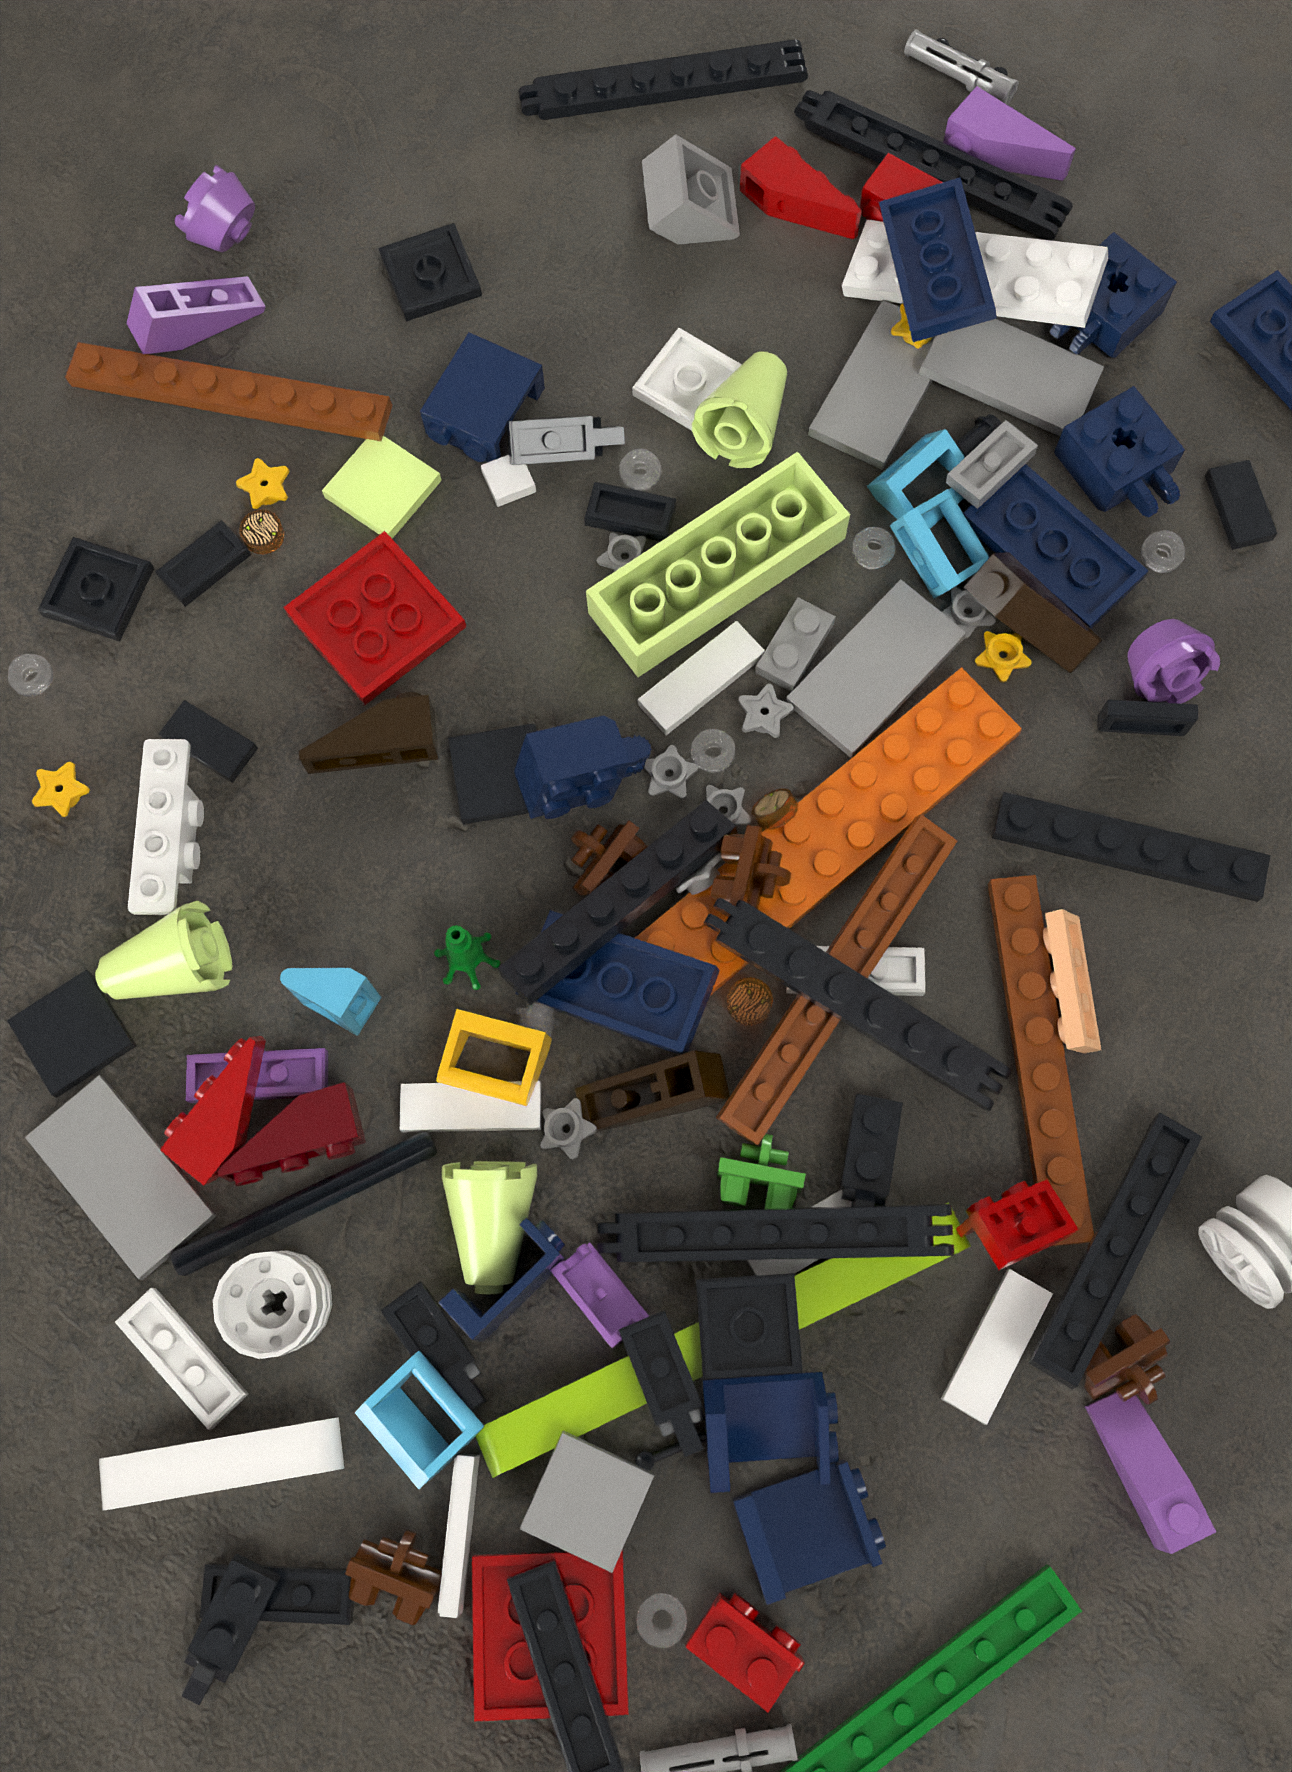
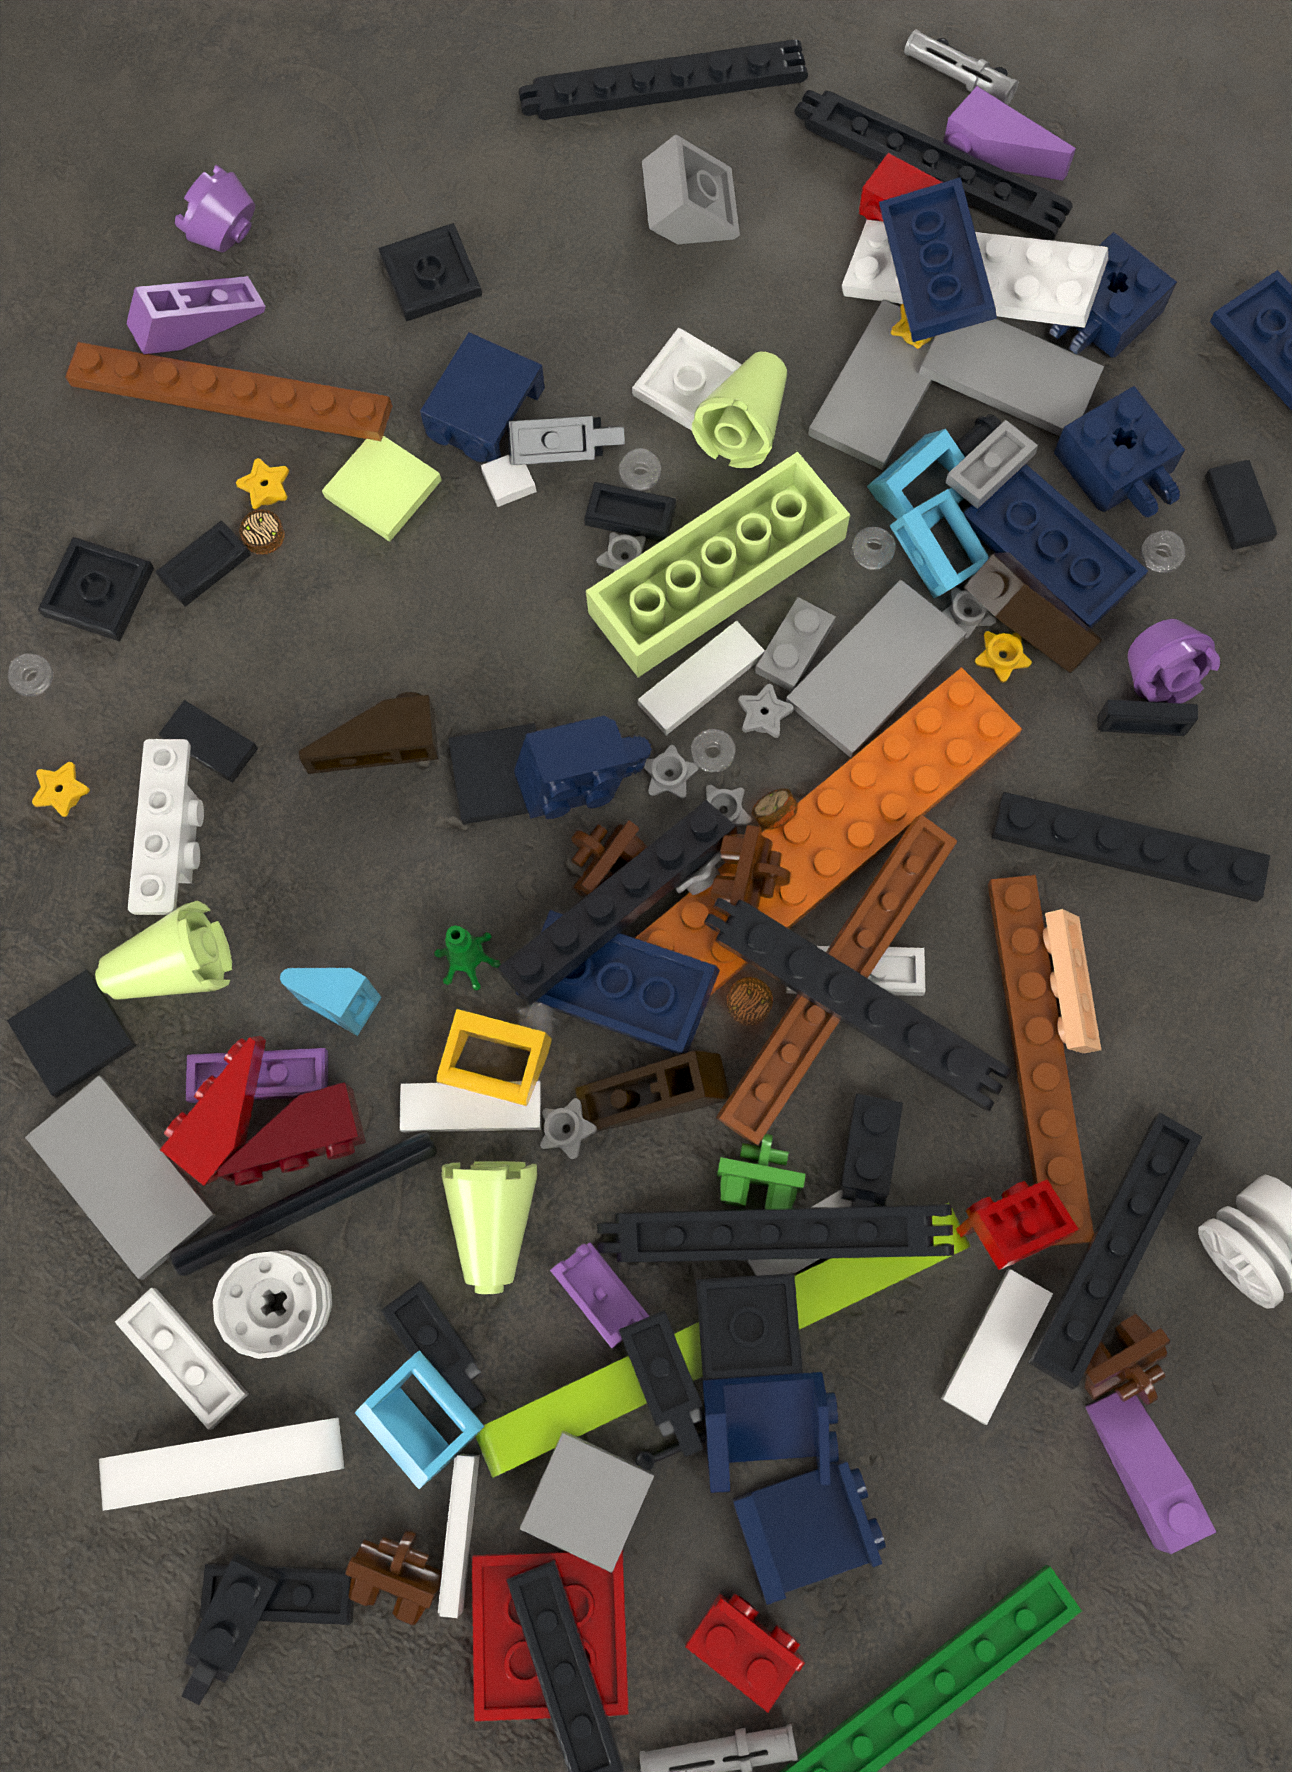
(375, 617): red plate -> none
(480, 1325): dark blue panel -> none
(661, 1637): clear plate -> none
(795, 192): red slope -> none

